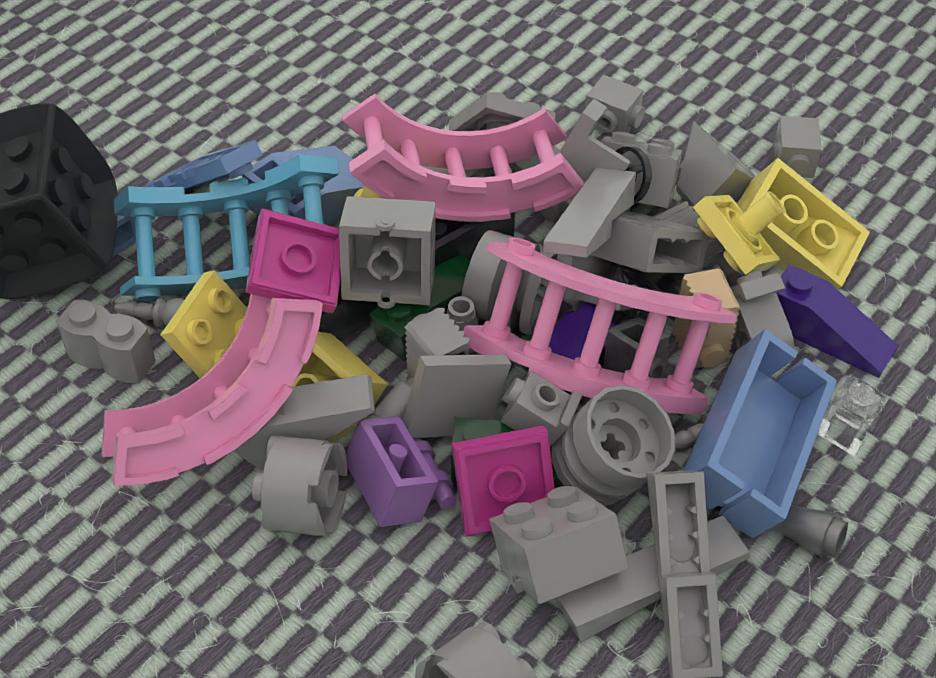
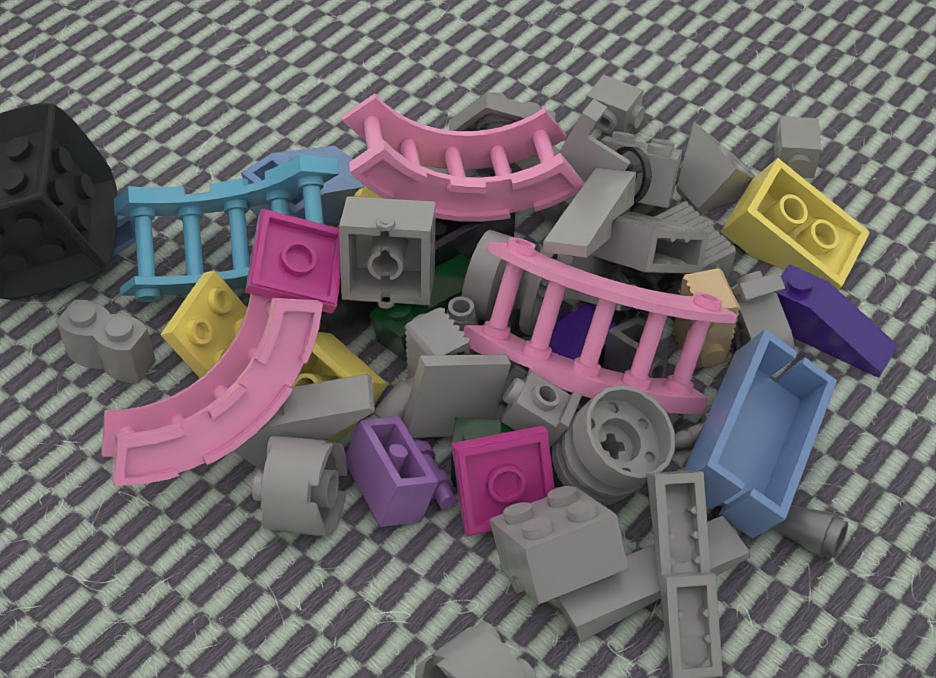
(160, 312): light grey bar -> none
(212, 167): medium blue wing -> none
(740, 230): light yellow plate -> none
(853, 414): clear brick -> none

